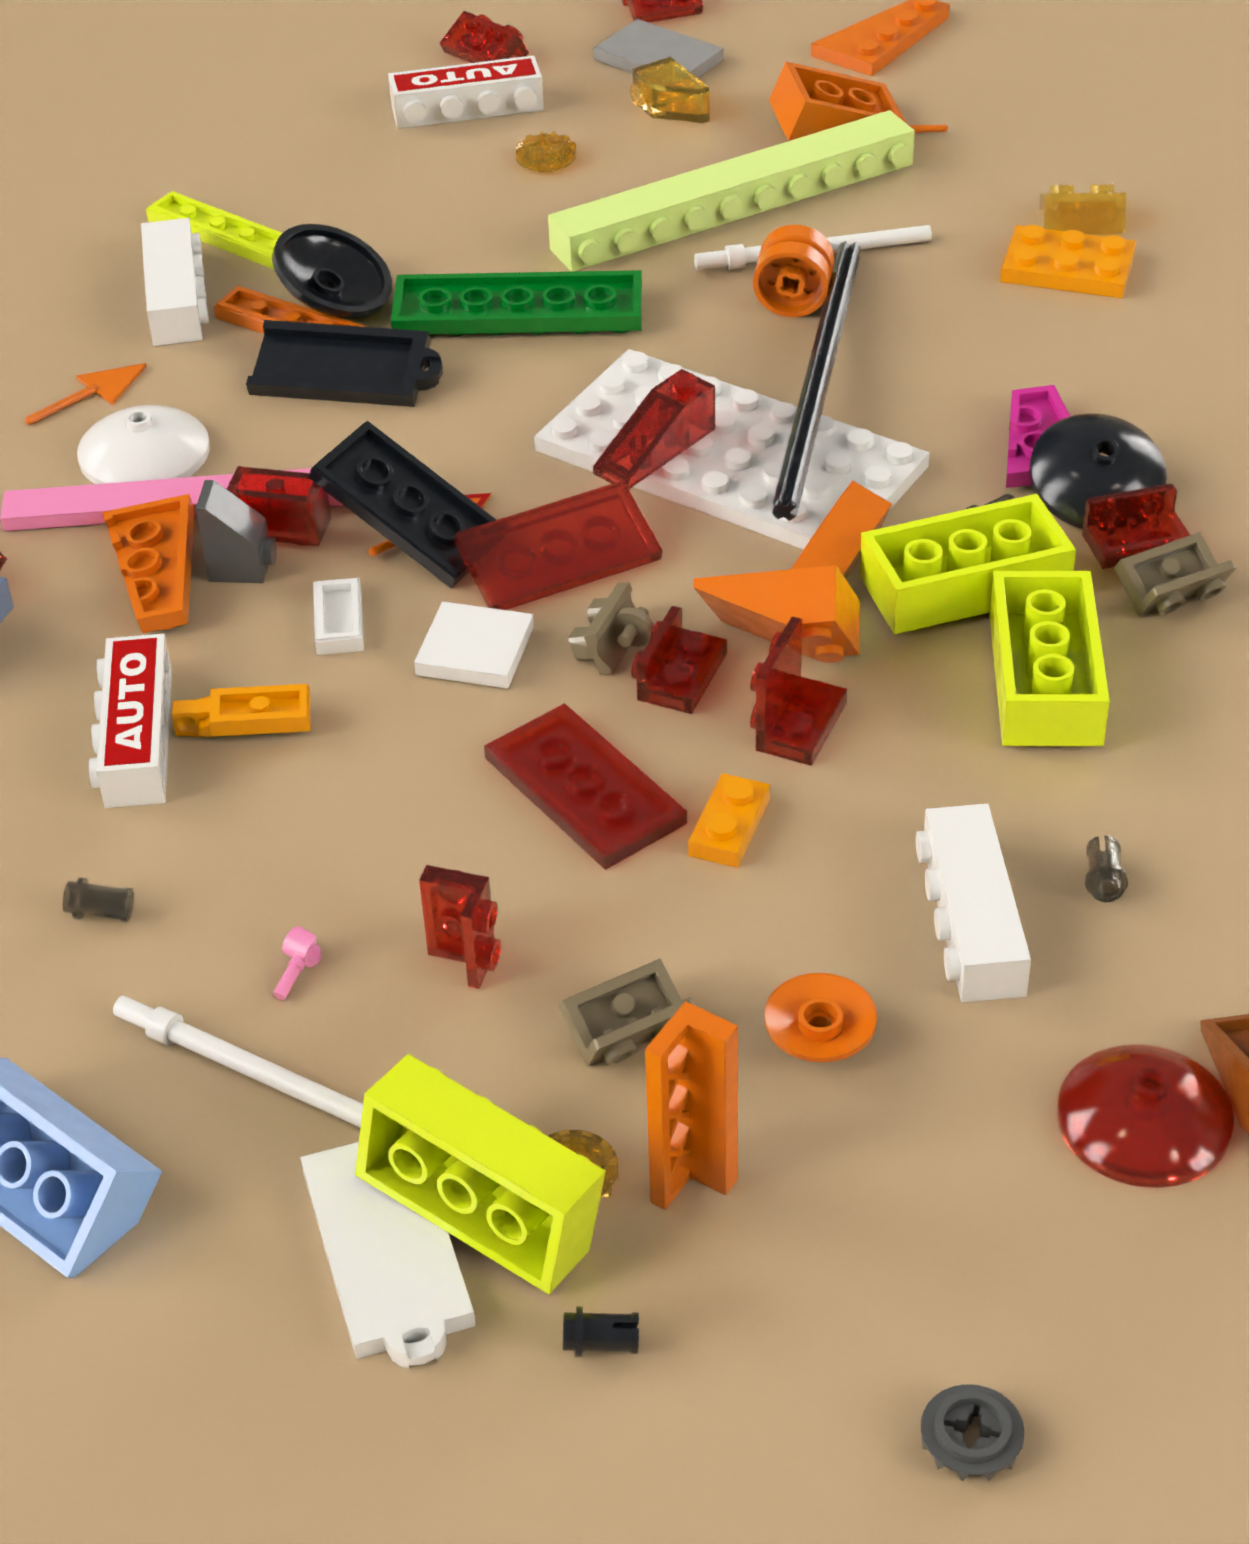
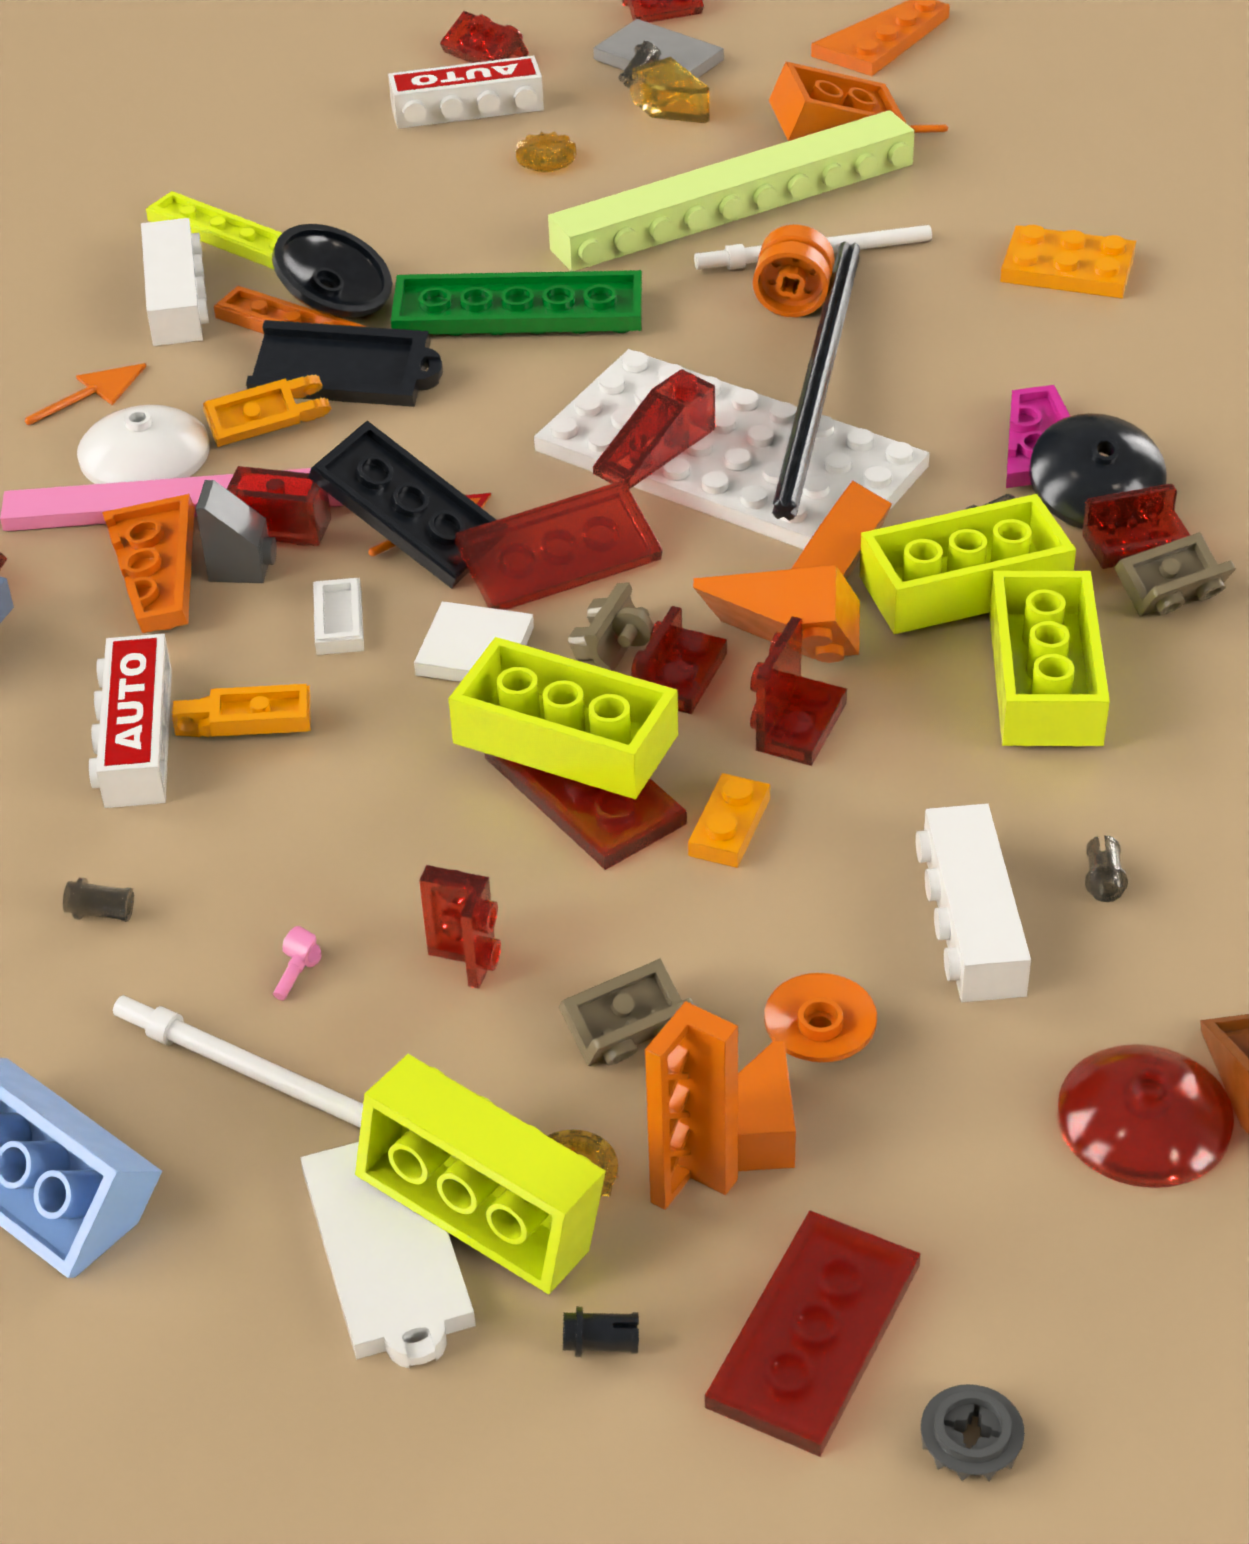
(264, 409): none -> light orange hinge
(564, 717): none -> neon yellow brick
(644, 54): none -> clear smoke pin
(766, 1112): none -> orange slope
(813, 1333): none -> clear red tile
(1091, 213): clear yellow bracket -> none

